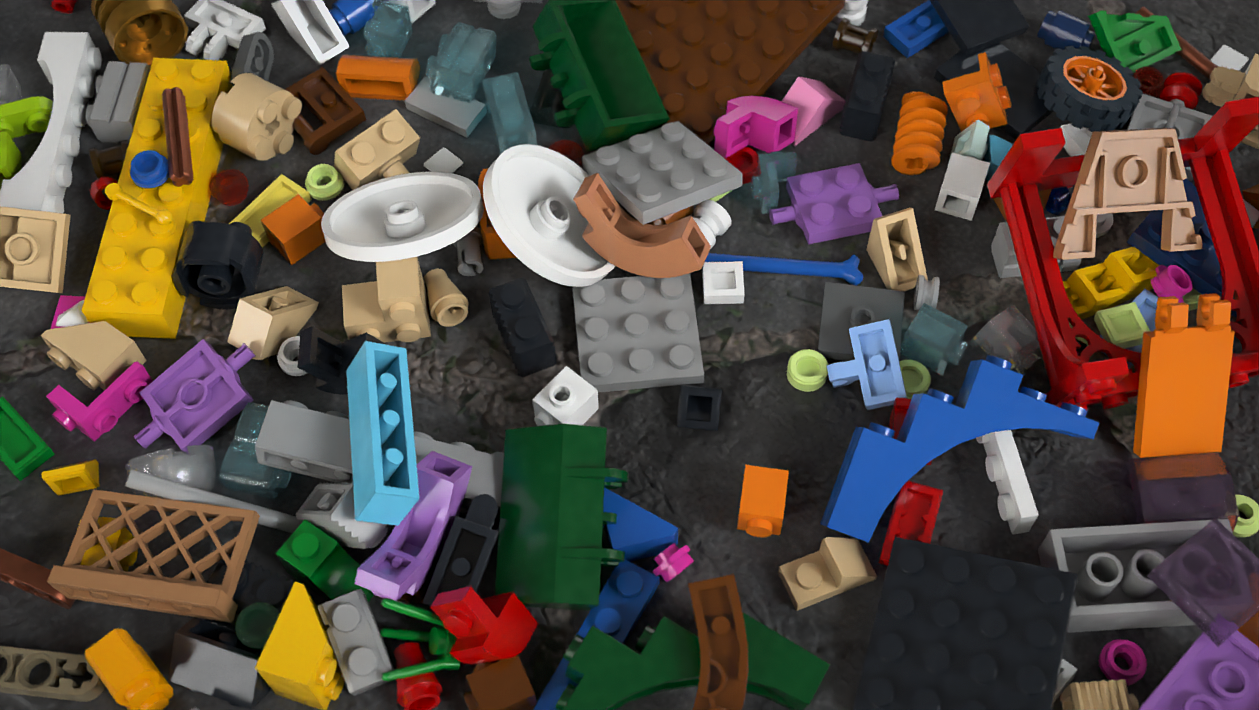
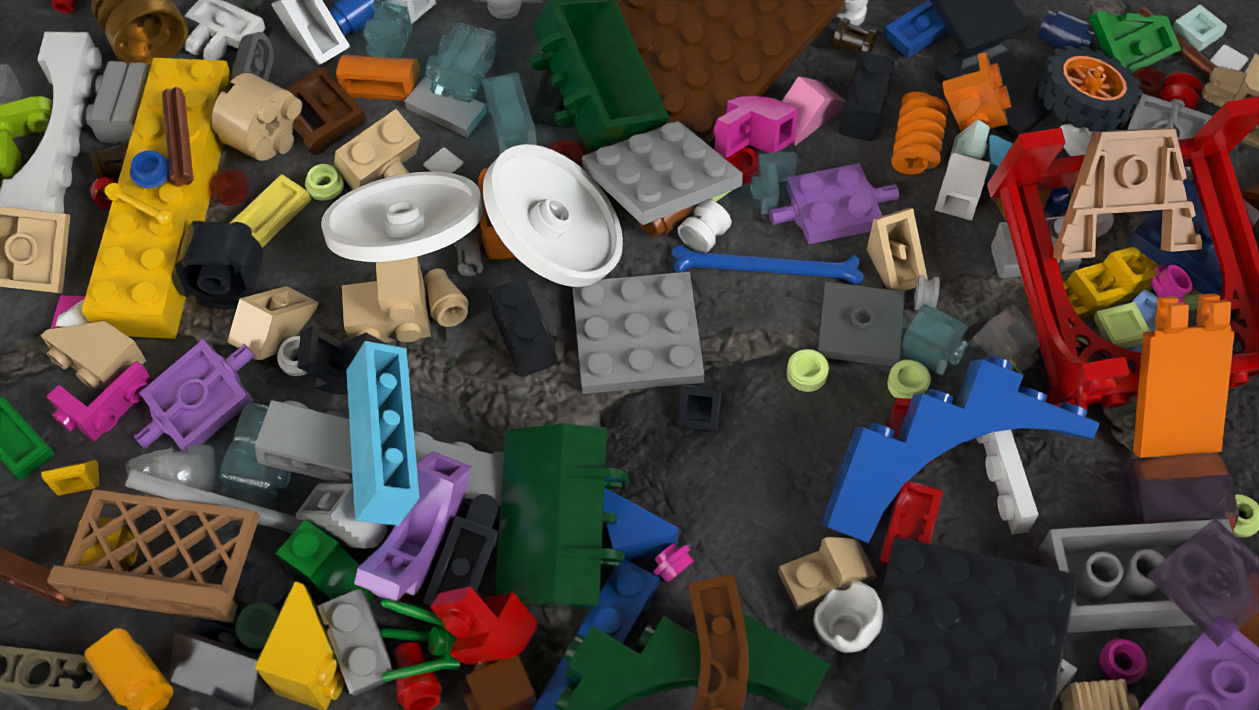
(295, 228): orange brick -> none
(565, 400): white brick -> none
(634, 247): nougat arch -> none
(723, 282): white plate -> none
(762, 501): orange brick -> none
(849, 618): none -> white hair
(874, 365): light blue plate -> none
(1199, 27): none -> light aqua plate

